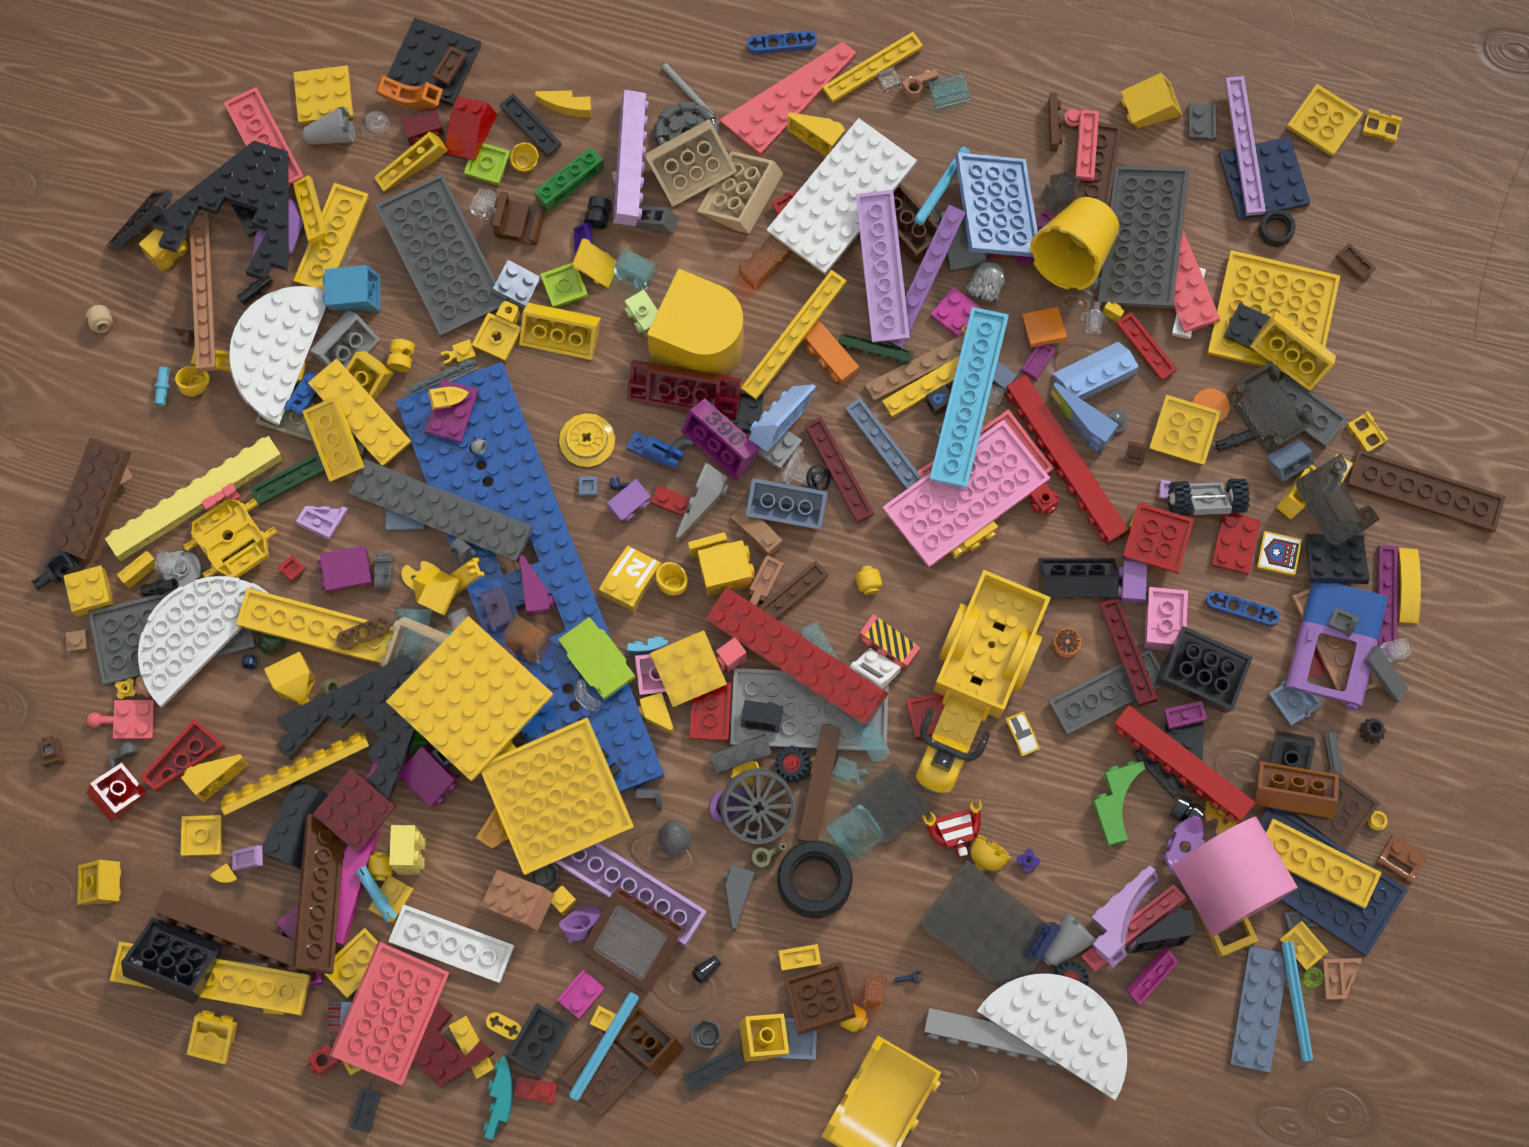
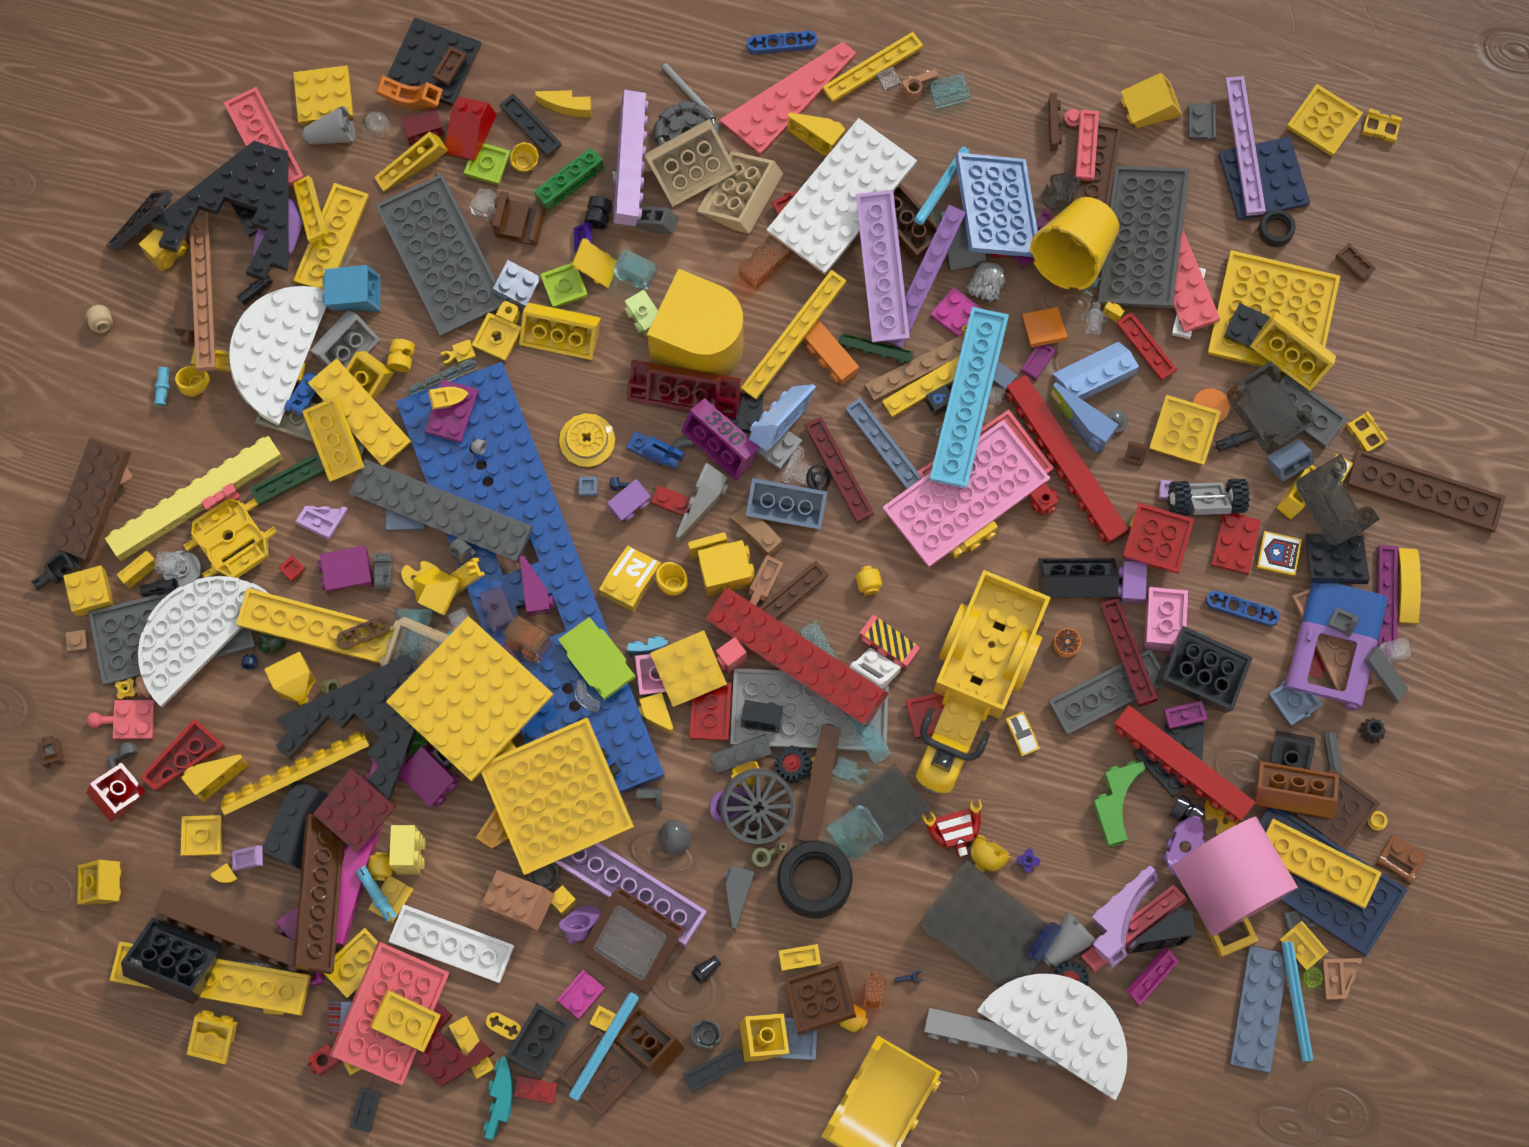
(404, 1020): none -> yellow plate

